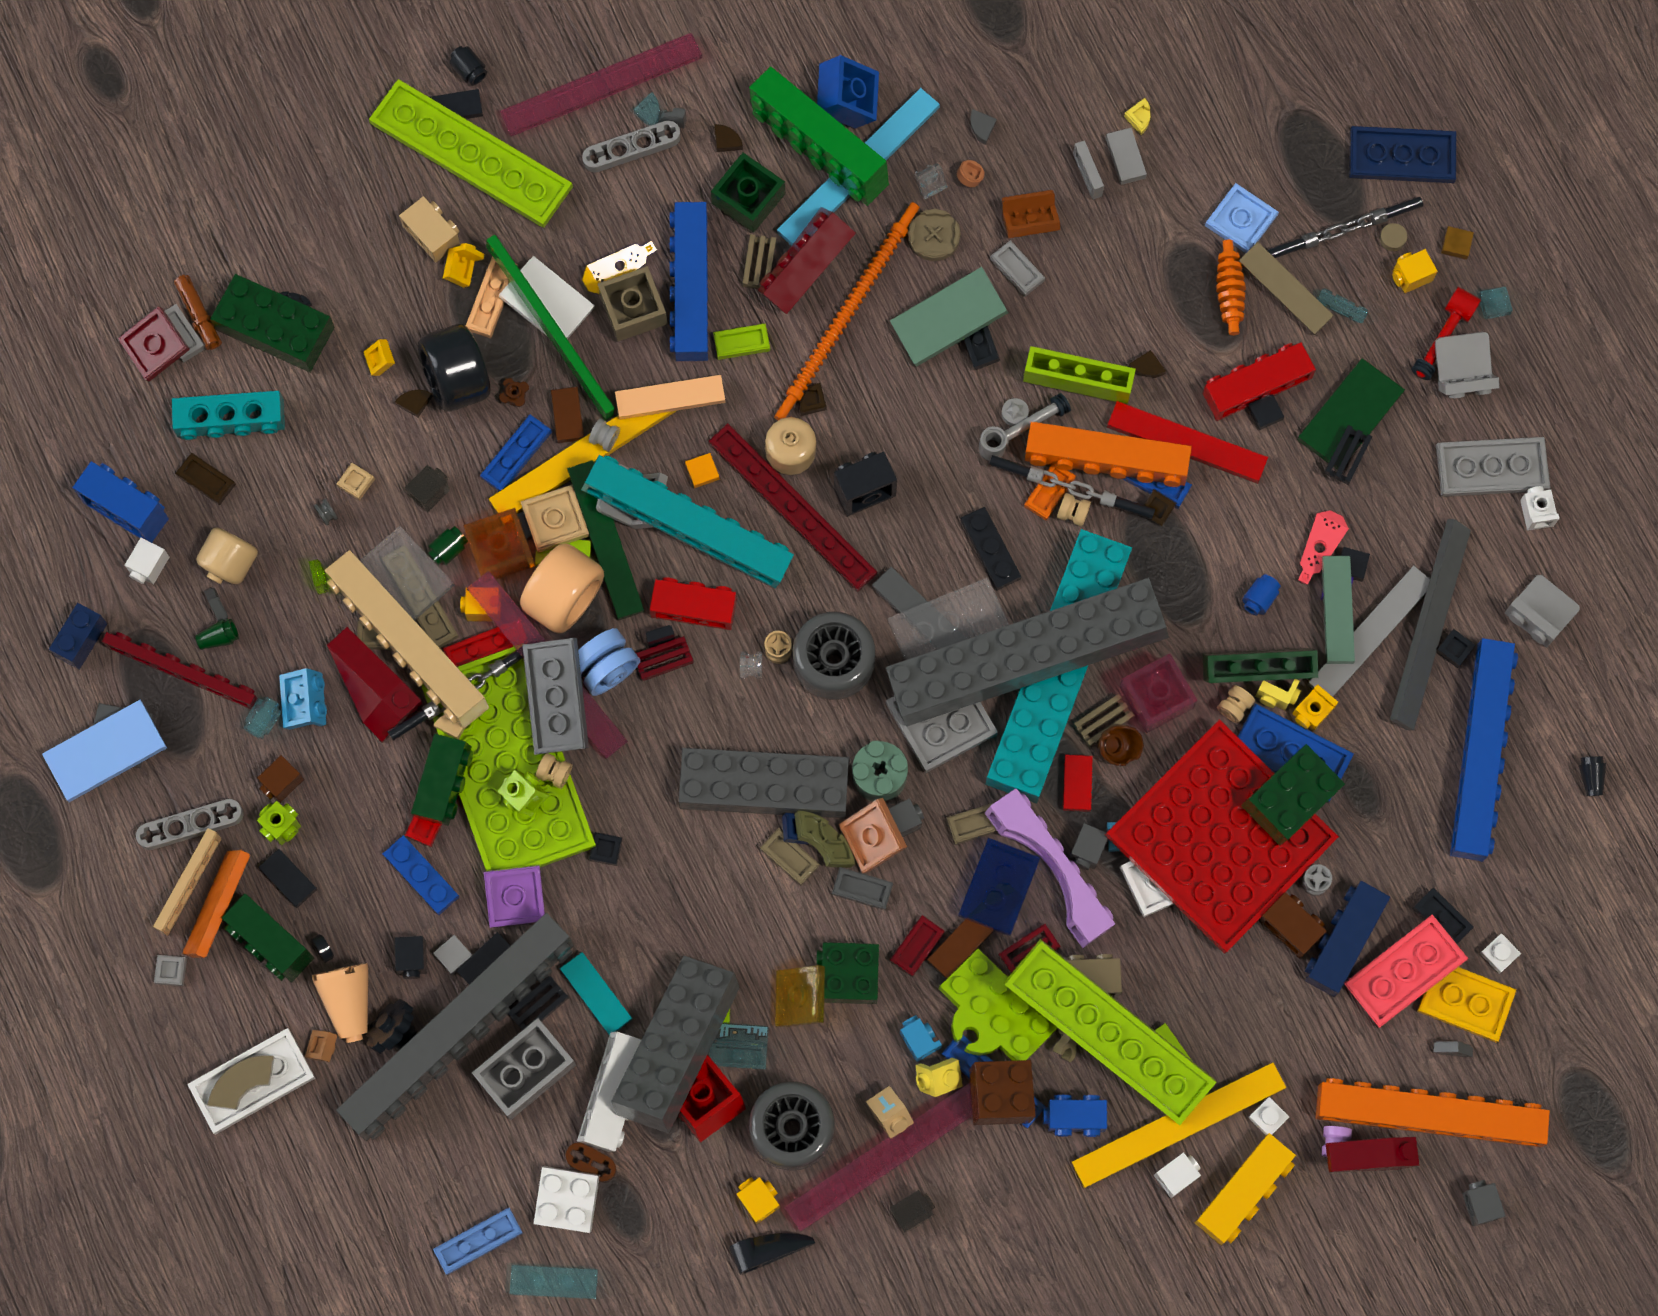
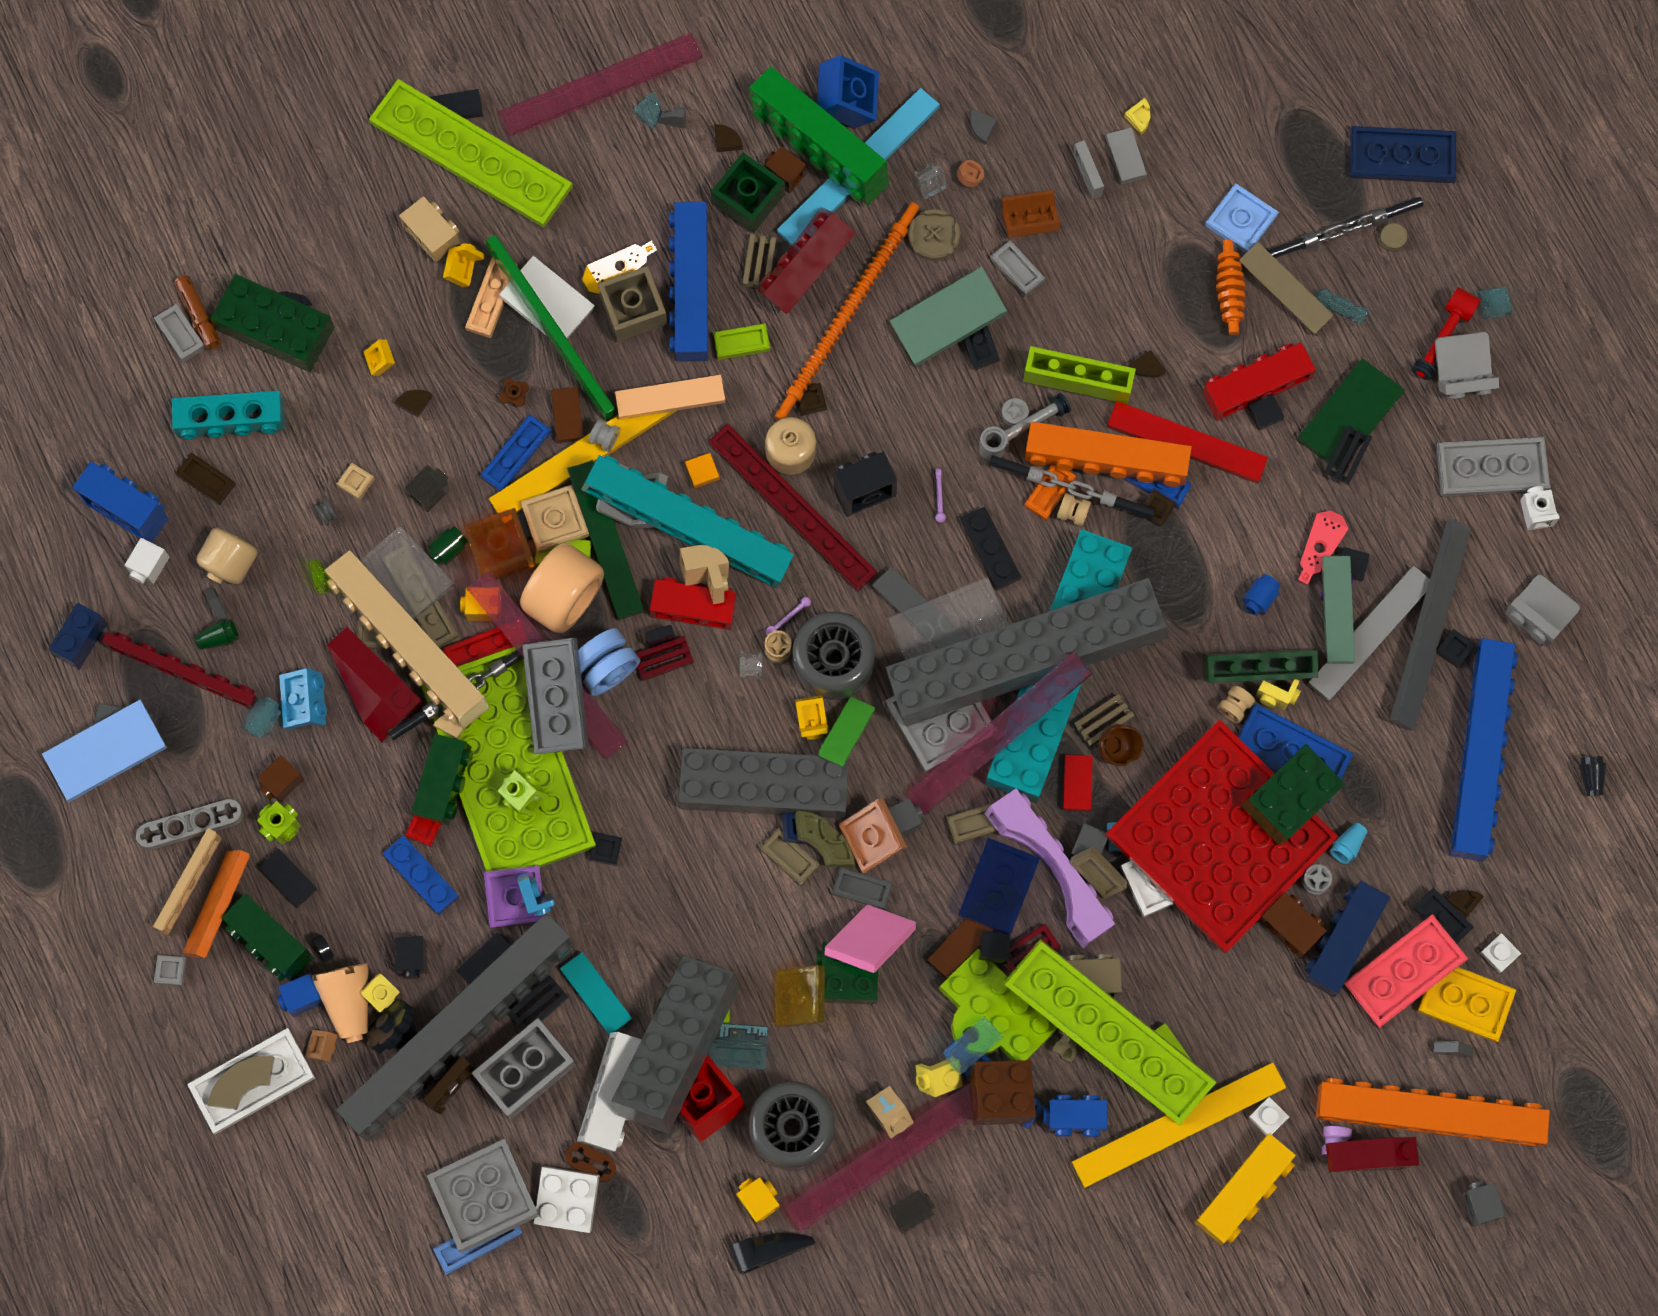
(153, 344): tile -> none
(299, 995): none -> blue brick
(380, 992): none -> light yellow bracket
(449, 1085): none -> dark brown plate
(452, 954): light grey tile -> none
(454, 367): black wheel -> none
(468, 65): black brick -> none
(482, 1196): none -> light grey plate
(530, 892): none -> dark azure bracket
(553, 1282): clear light blue tile -> none
(554, 770): tan wheel -> none
(633, 150): light grey beam -> none
(703, 565): none -> tan brick
(786, 167): none -> reddish brown brick
(805, 602): none -> lavender hinge
(811, 717): none -> yellow bracket
(846, 731): none -> bright green tile
(870, 938): none -> bright pink tile
(876, 756): sand green brick -> none
(917, 946): dark red tile -> none
(919, 1038): dark azure brick -> none
(940, 516): none -> lavender hinge
(972, 1045): none -> clear light blue tile
(994, 947): none -> black tile
(1000, 733): none -> clear pink tile
(1098, 872): none -> dark tan tile
(1158, 693): clear pink brick -> none
(1178, 1174): white brick -> none
(1322, 700): yellow brick -> none
(1348, 844): none -> medium azure cone
(1414, 270): yellow brick -> none
(1457, 242): pearl gold tile -> none
(1464, 901): none -> dark brown tile

